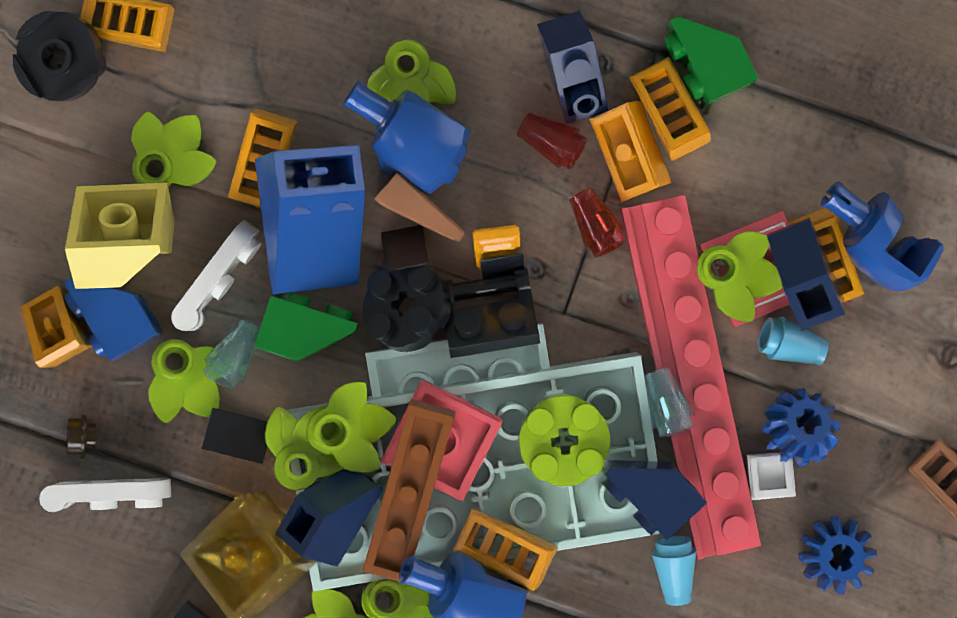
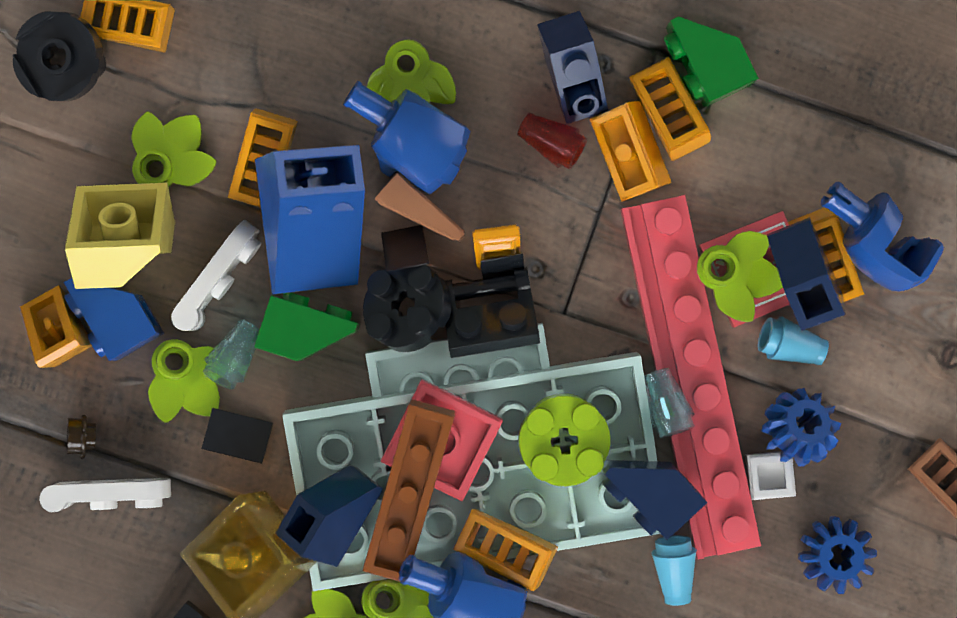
(288, 440): lime plate -> none
(356, 428): lime plate -> none
(596, 223): clear red cone -> none

